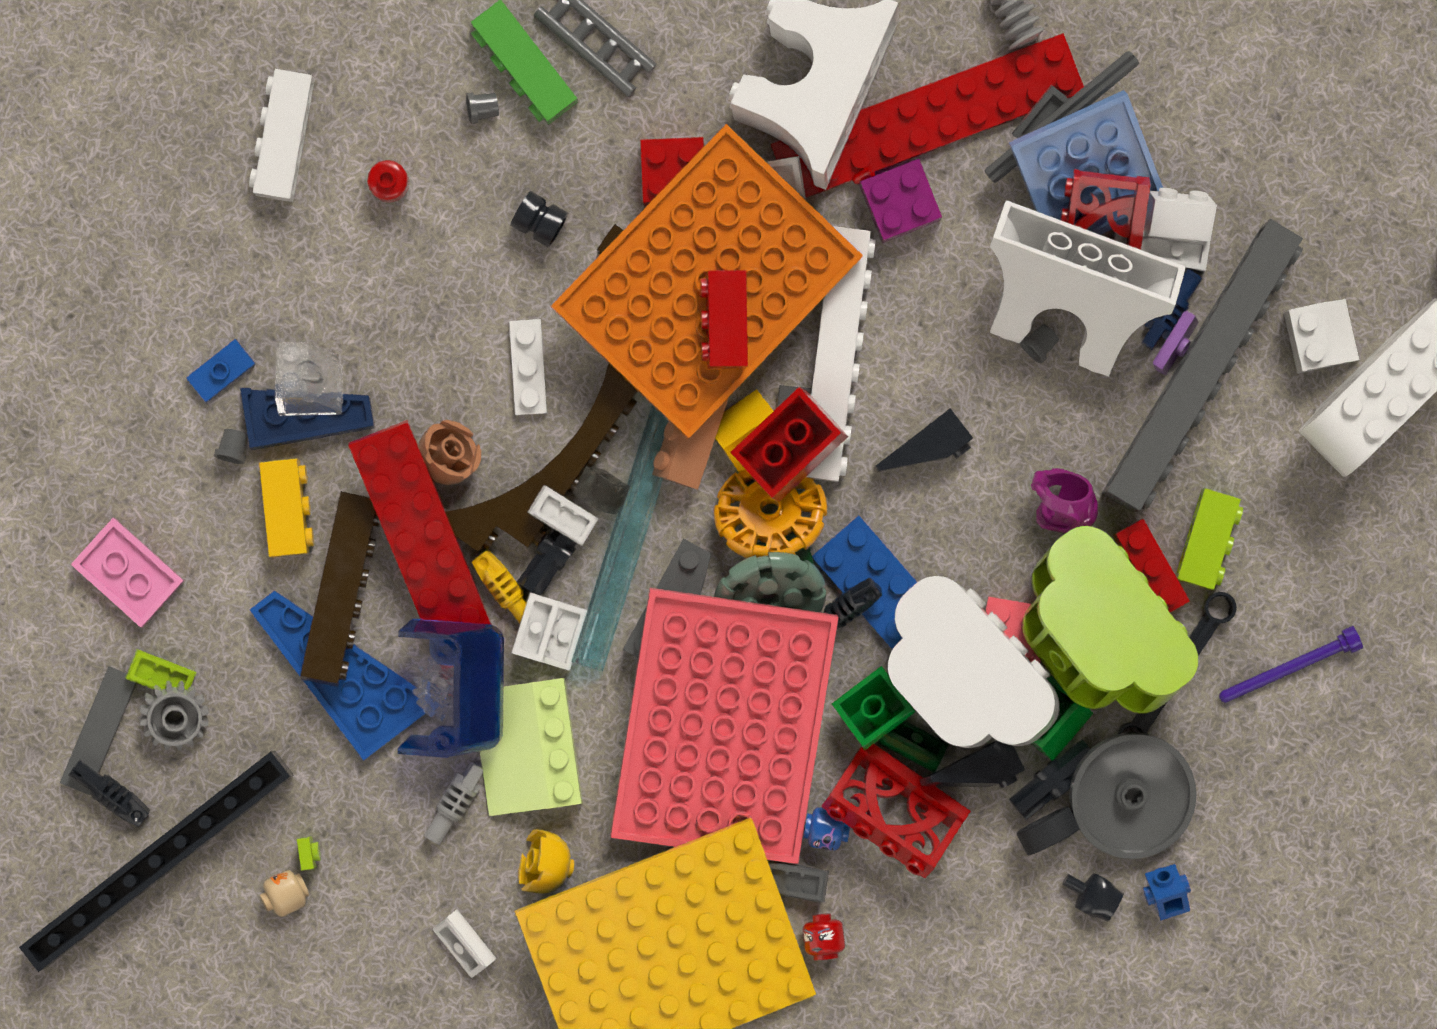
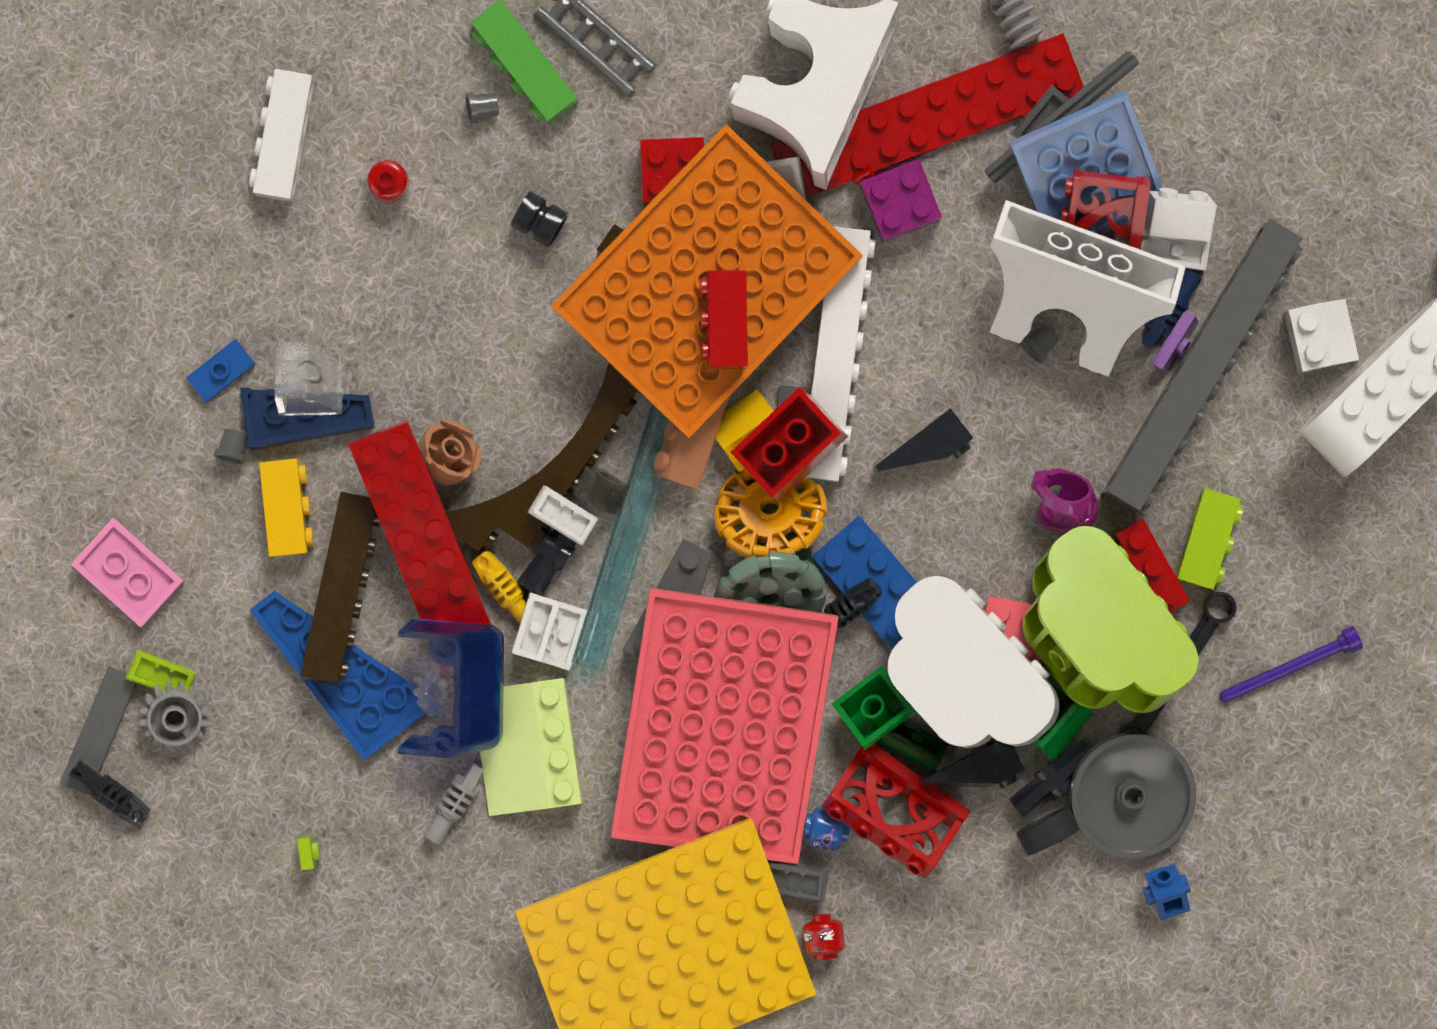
(156, 861): black brick -> none
(284, 893): tan head -> none
(464, 943): white brick -> none
(528, 367): white plate -> none
(546, 863): yellow cylinder -> none
(1096, 896): black piece -> none

